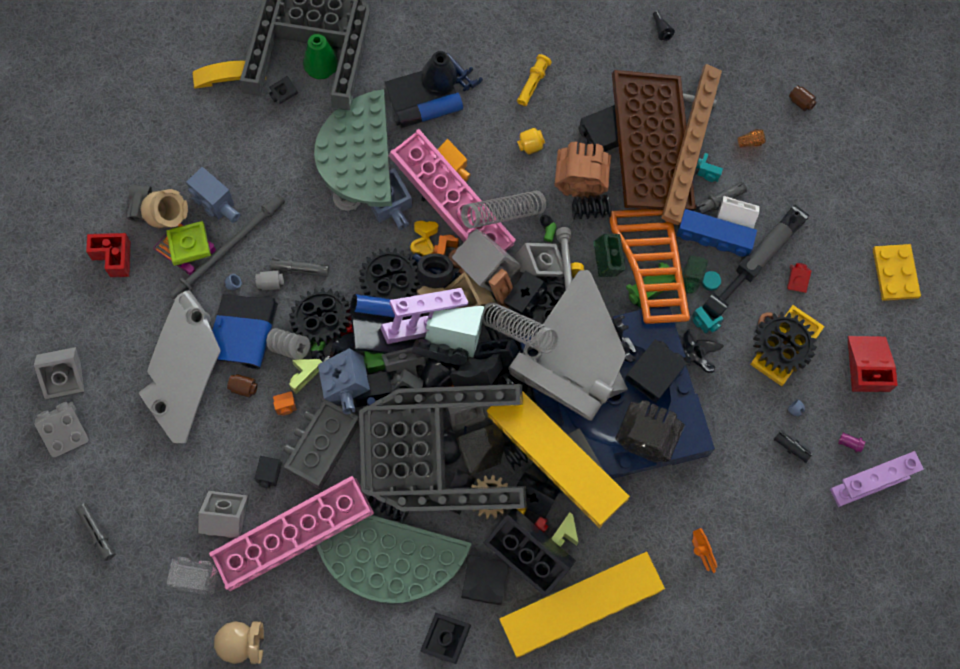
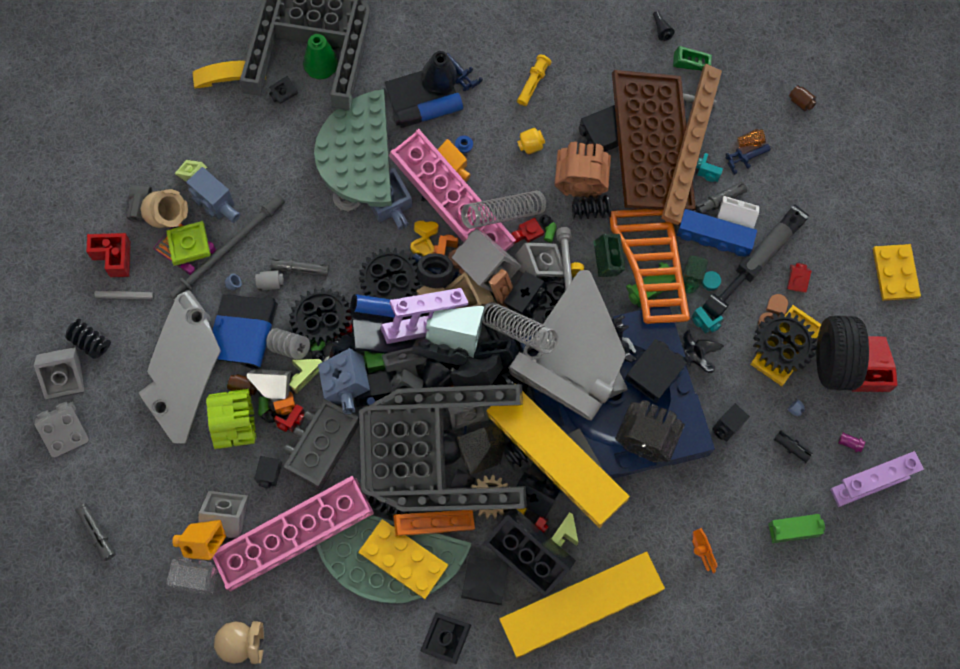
(86, 340): none -> black piece
(124, 295): none -> light grey bar
(188, 169): none -> yellowish green slope
(200, 540): none -> light orange torso
(228, 420): none -> lime piece
(264, 412): none -> arm
(271, 383): none -> slope
(295, 418): none -> red bracket
(403, 559): none -> yellow plate
(434, 522): none -> orange plate
(464, 148): none -> blue plate
(528, 230): none -> red plate
(684, 63): none -> green slope
(730, 423): none -> black brick
(745, 157): none -> dark blue piece
(777, 304): none -> nougat tile
(796, 528): none -> bright green brick
(842, 353): none -> black tyre

